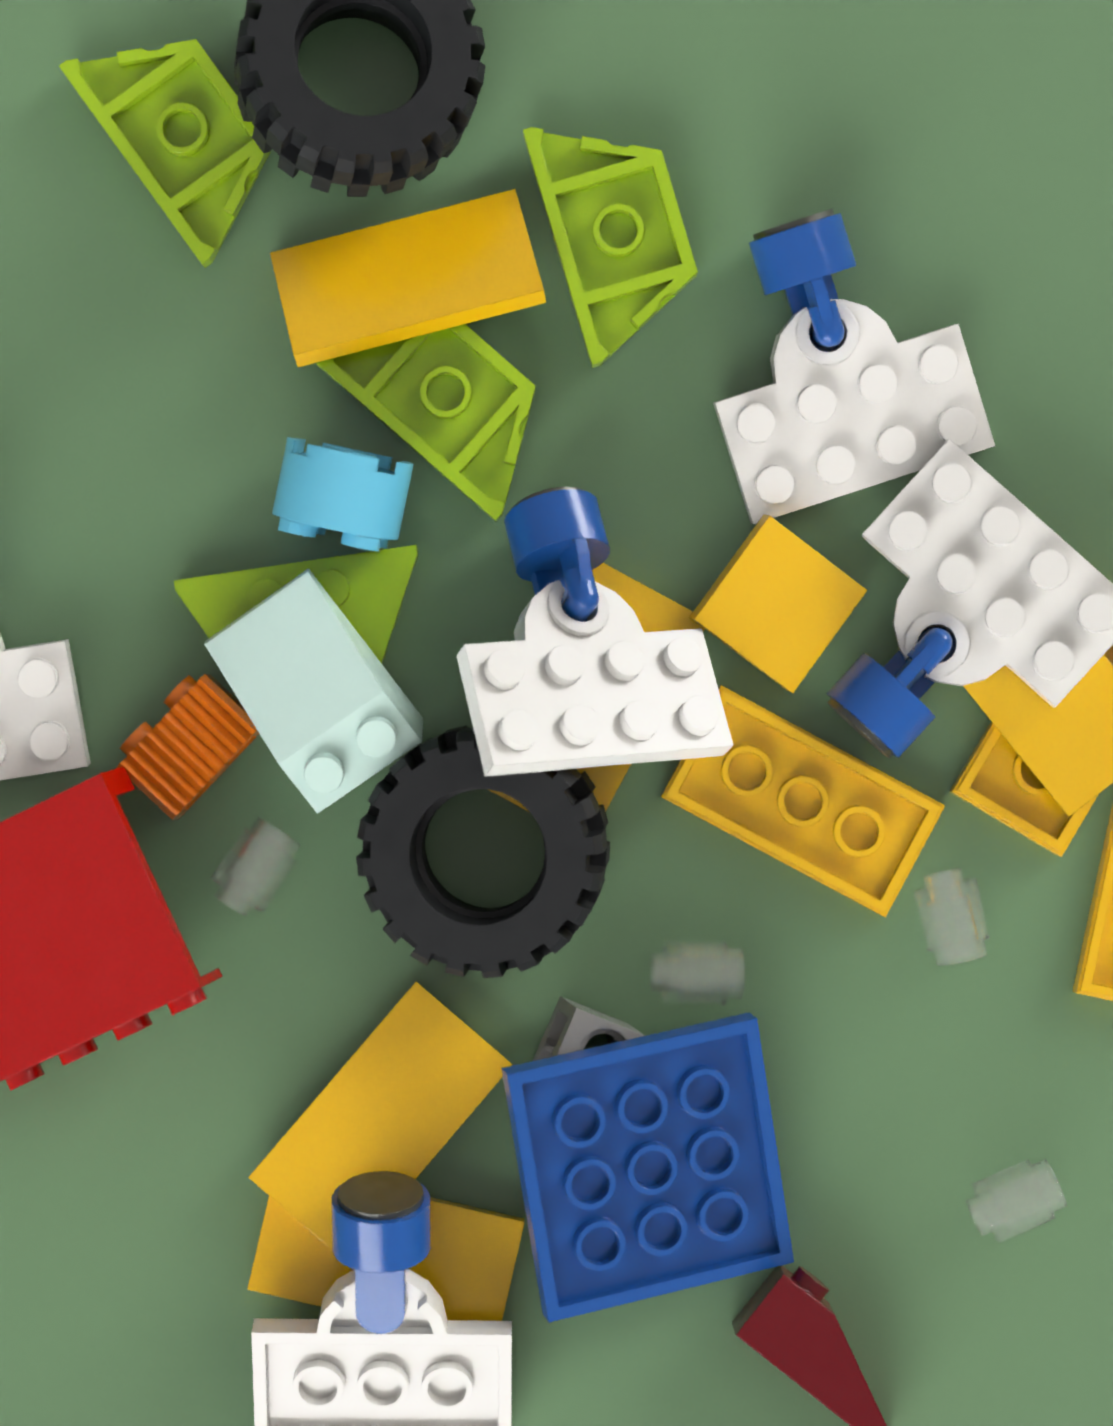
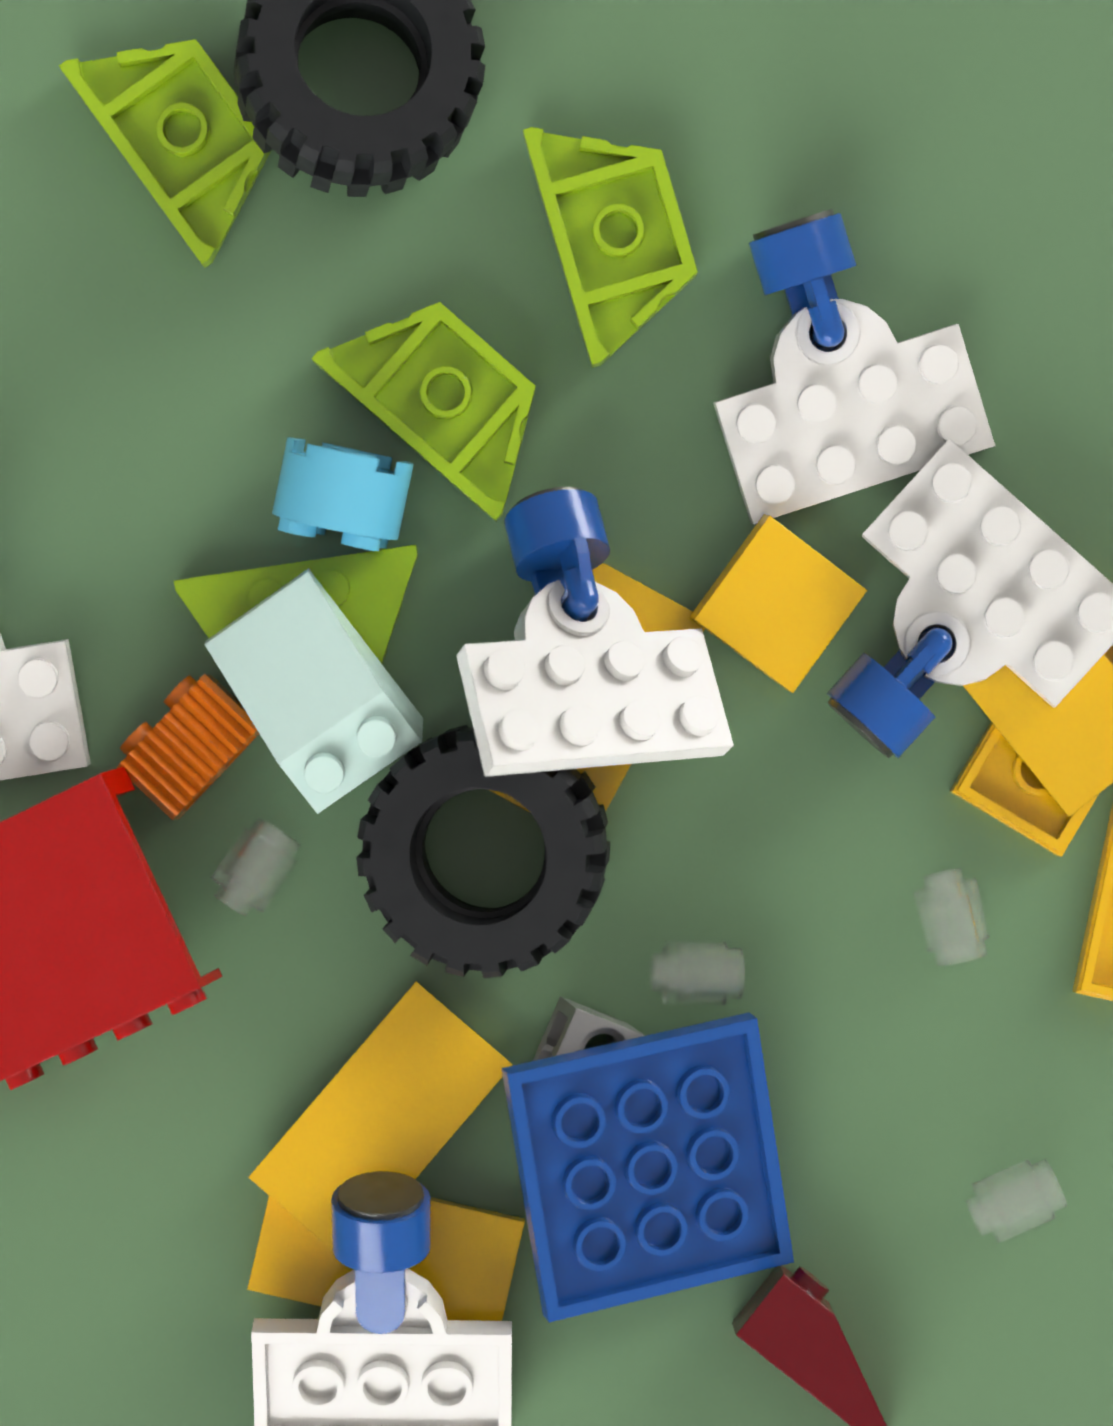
(407, 278): yellow tile -> none
(808, 805): yellow tile -> none

